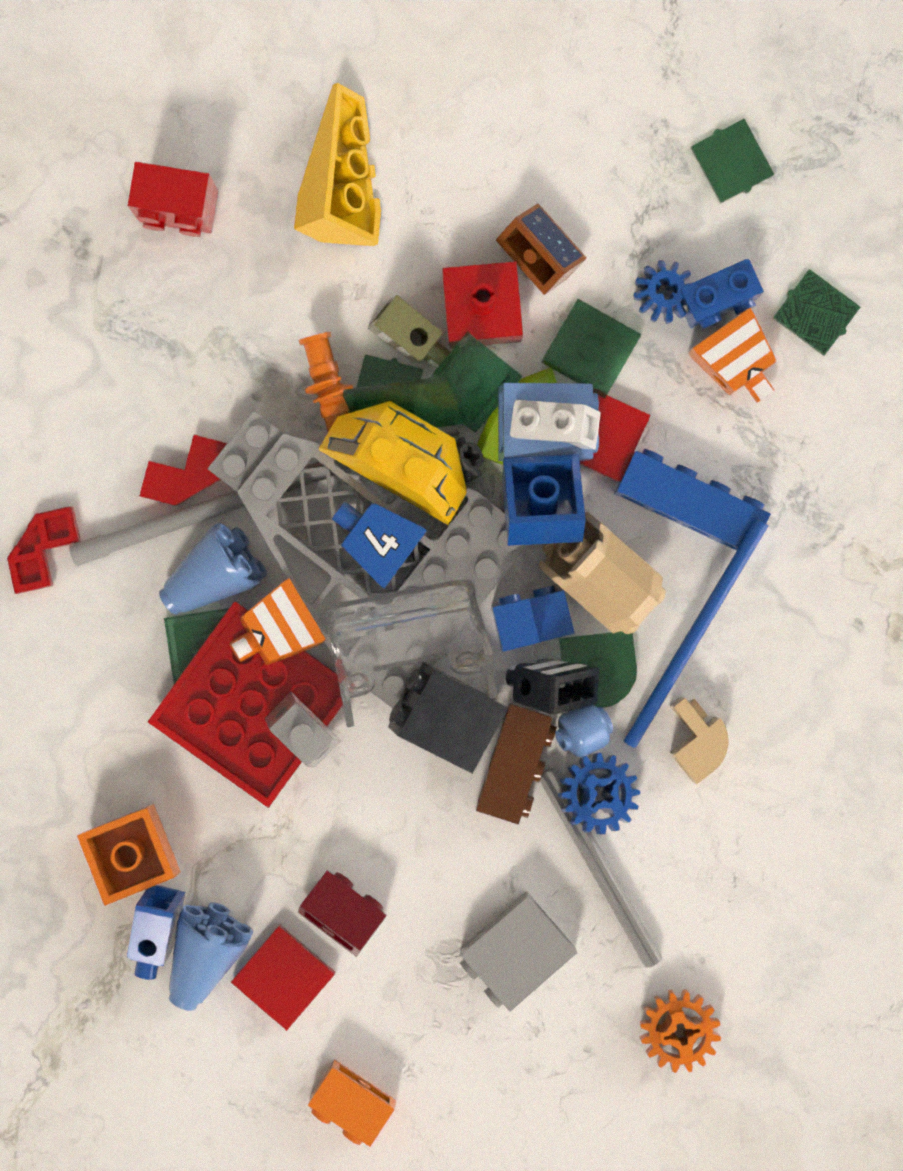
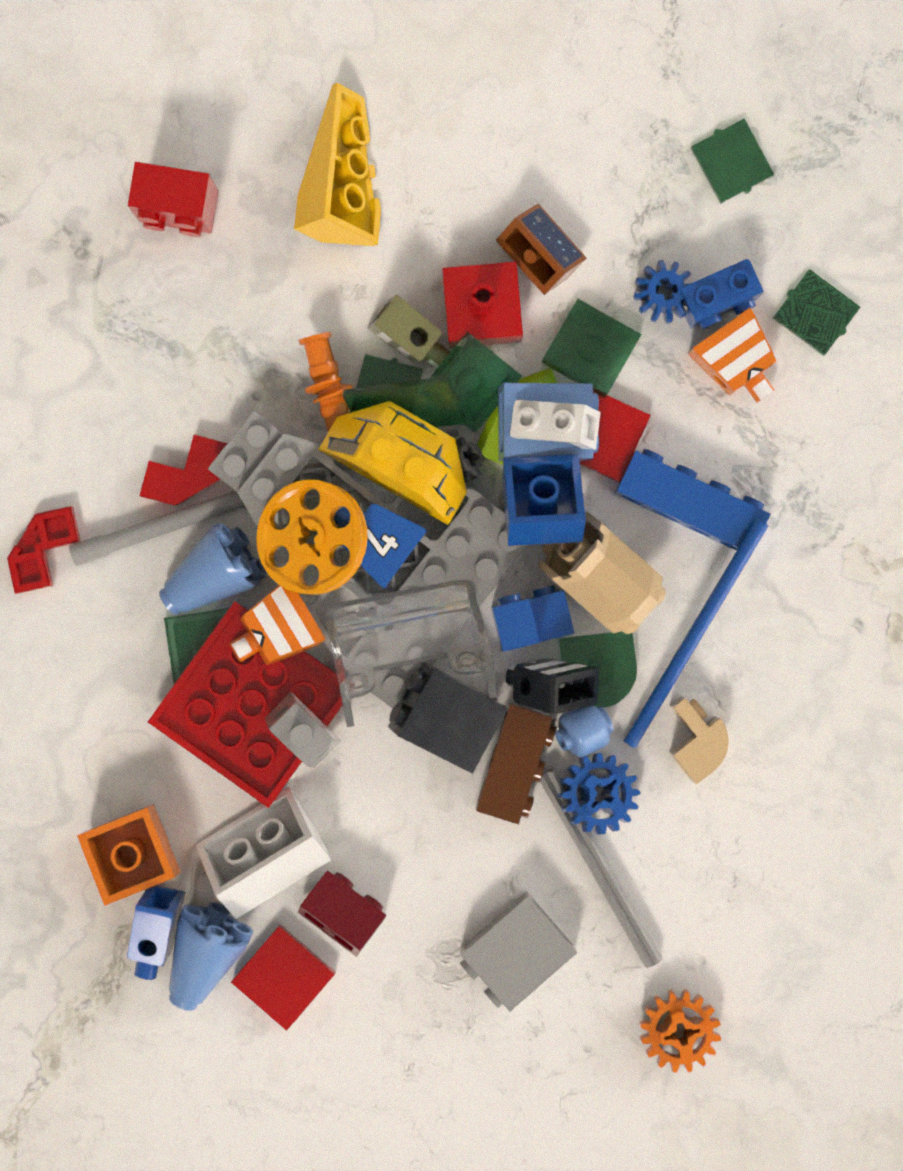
(262, 853): none -> white slope
(296, 533): none -> light orange wedge
(351, 1104): orange brick -> none

